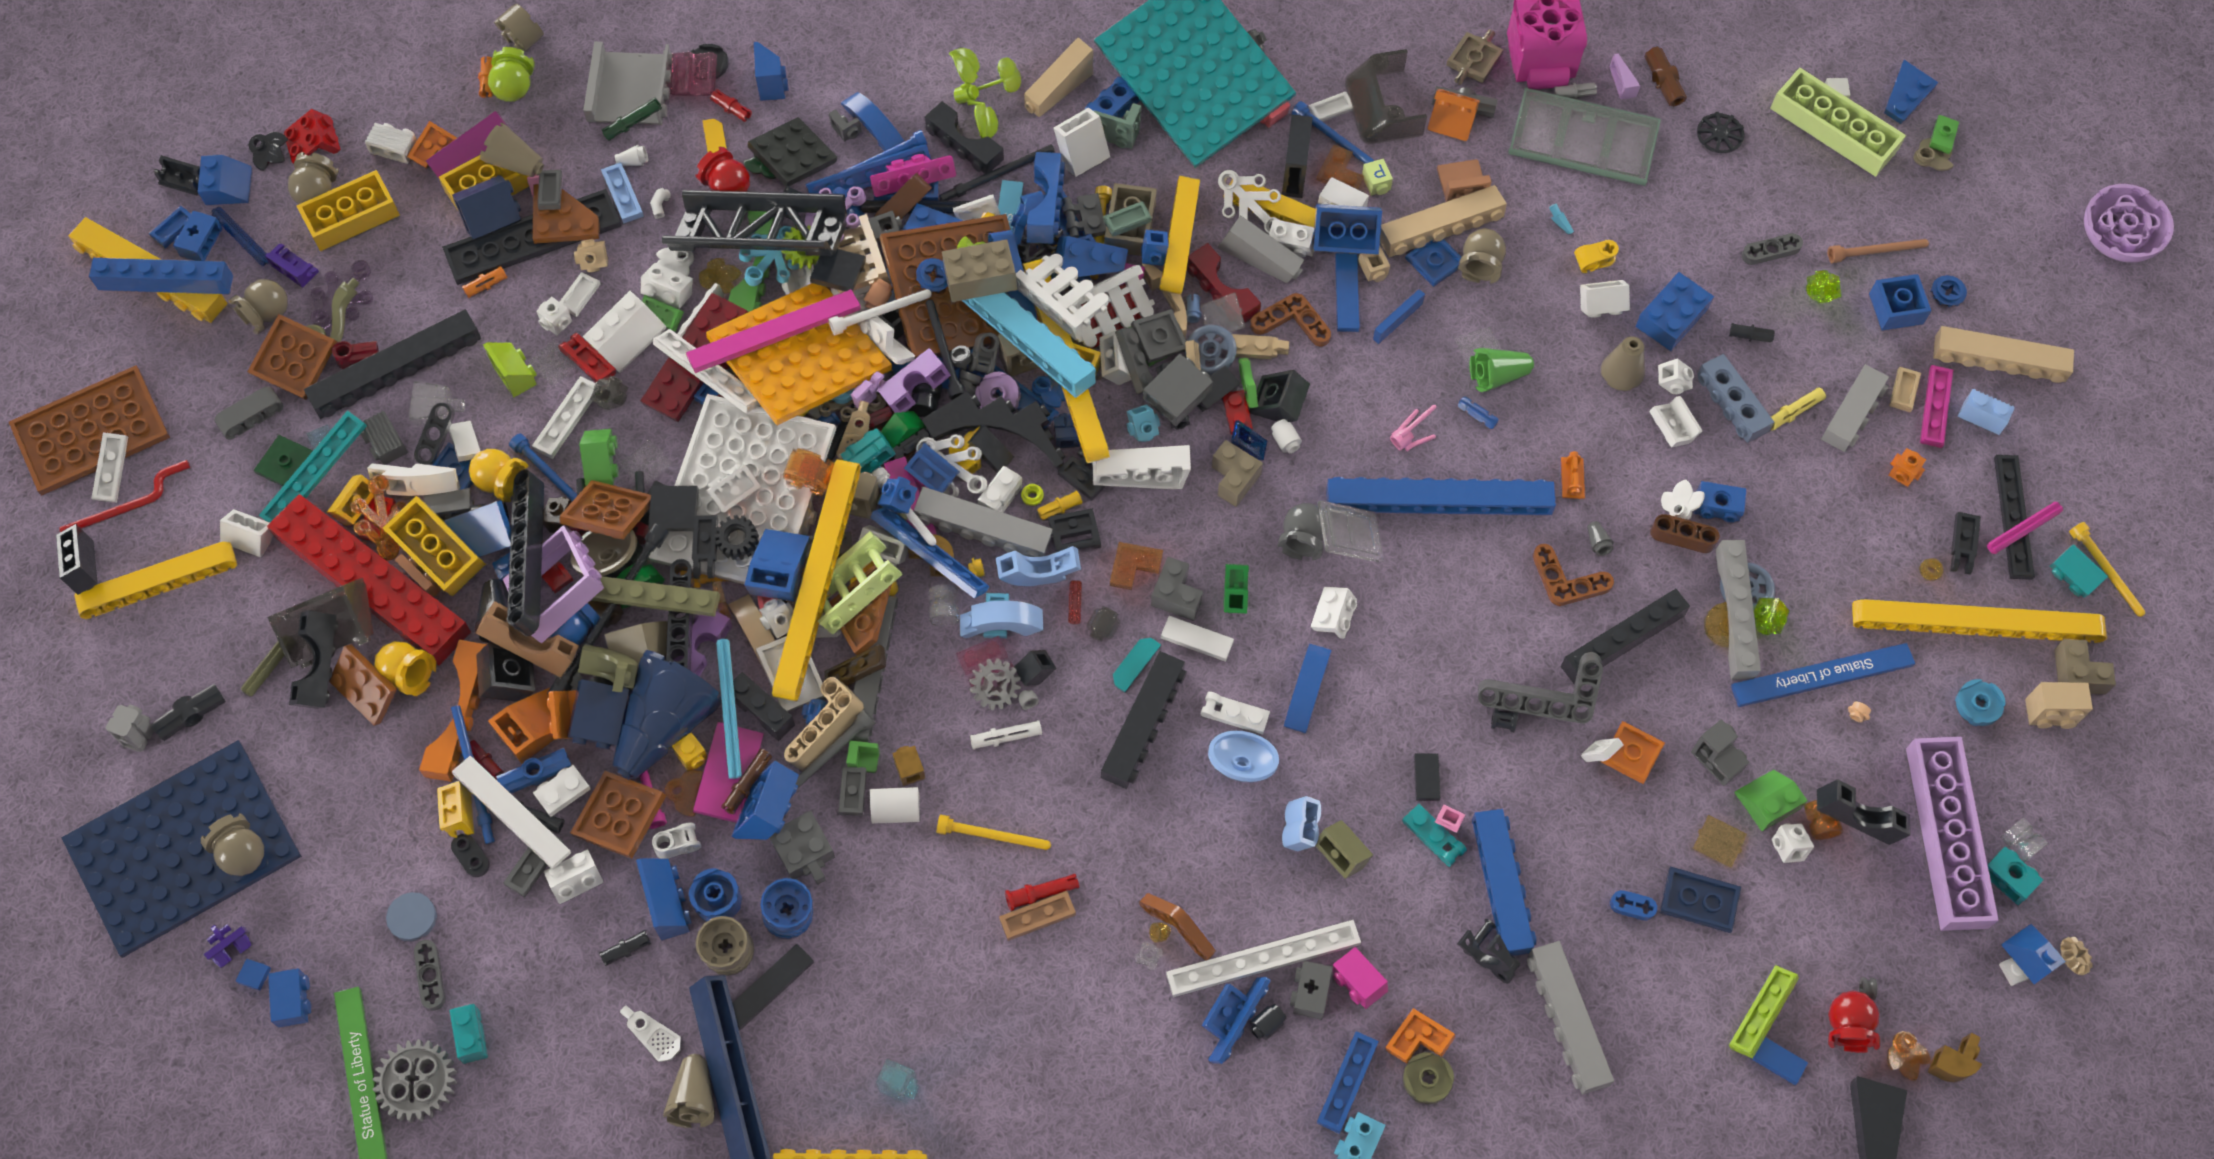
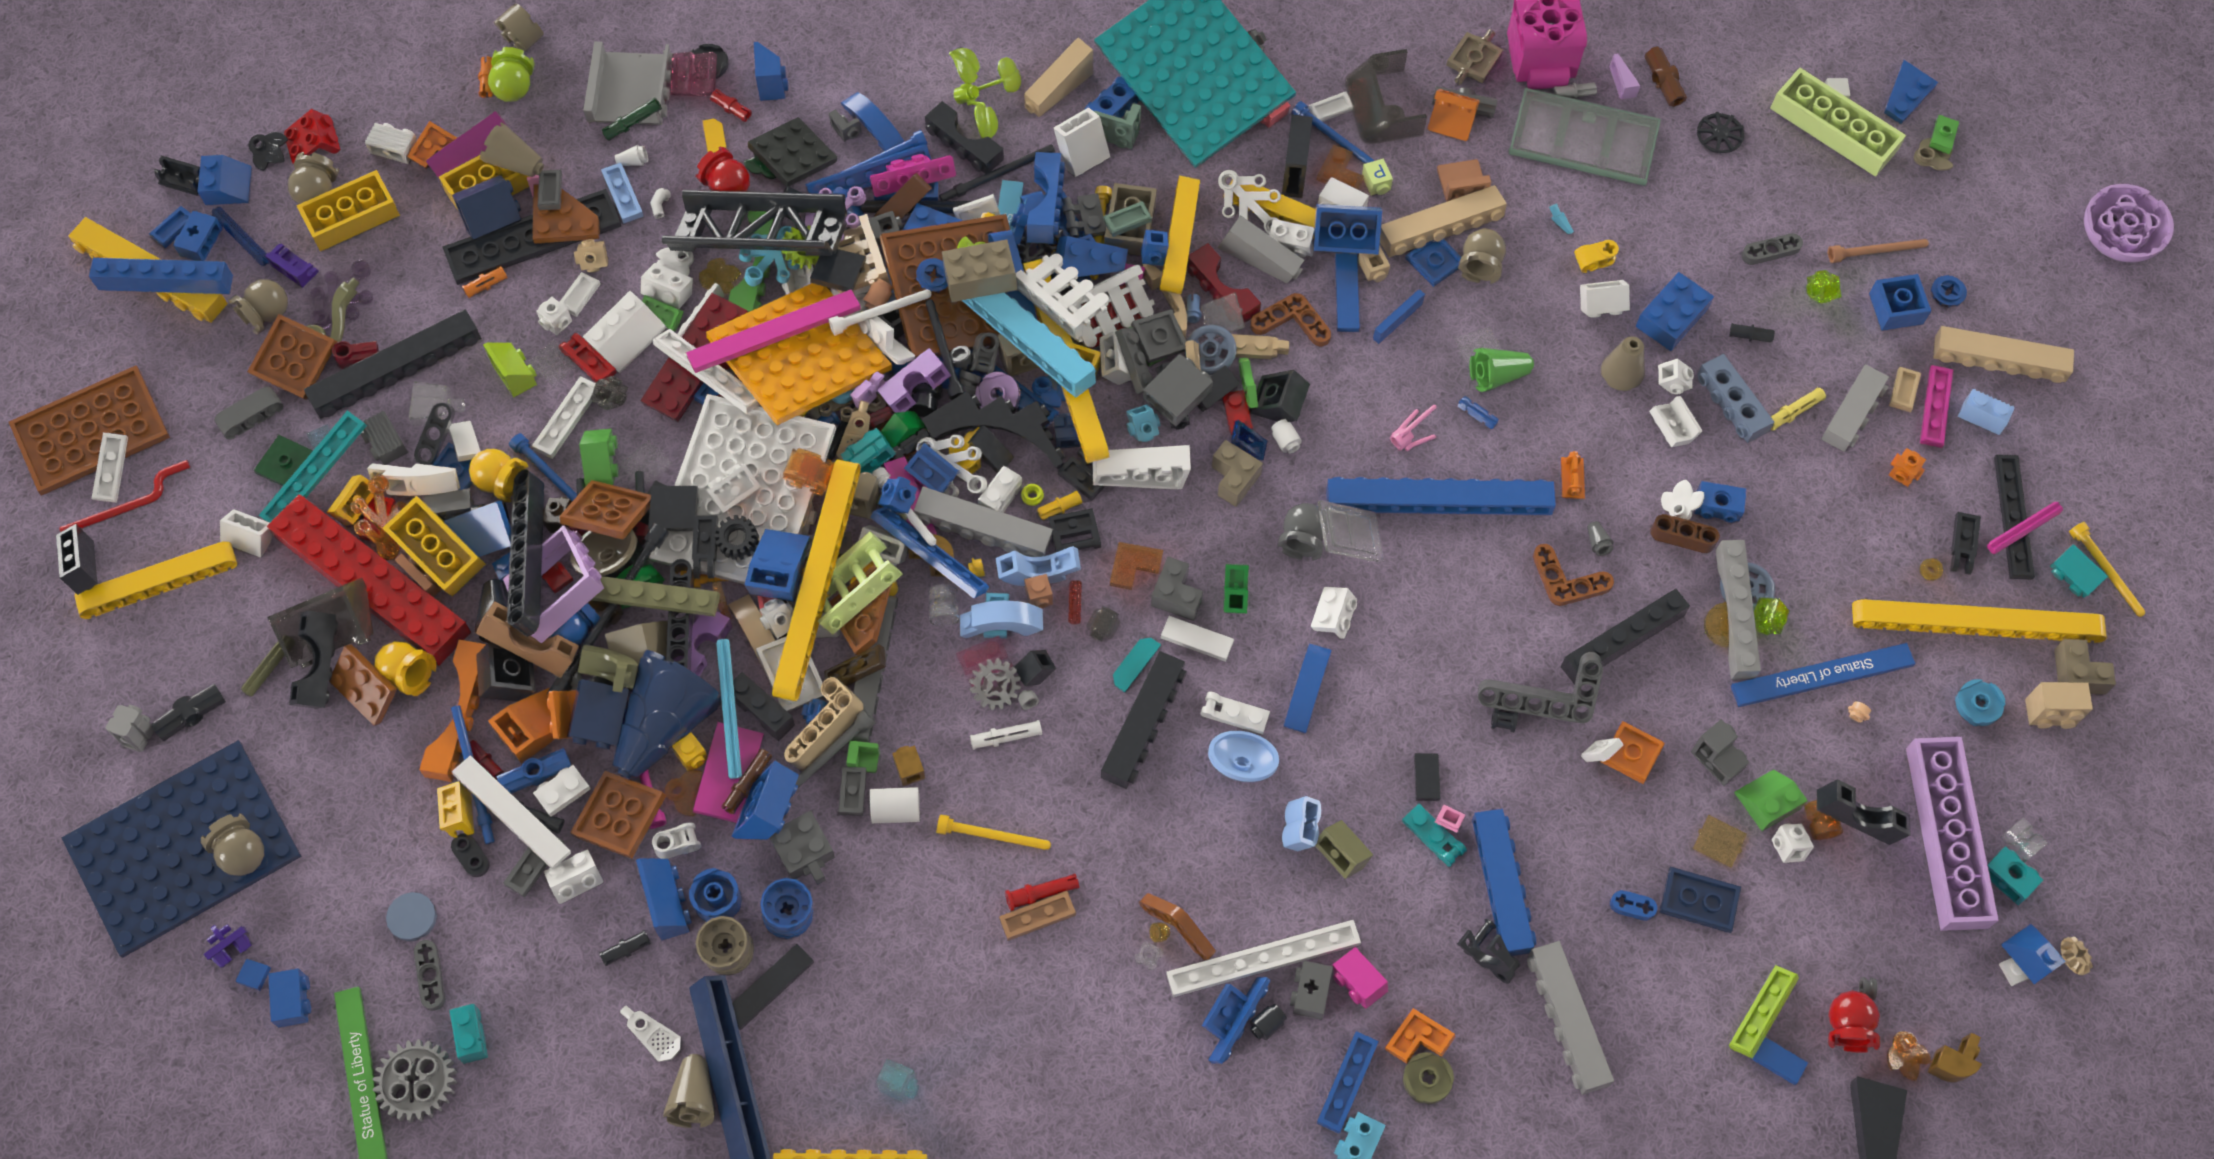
(1039, 591): none -> nougat brick

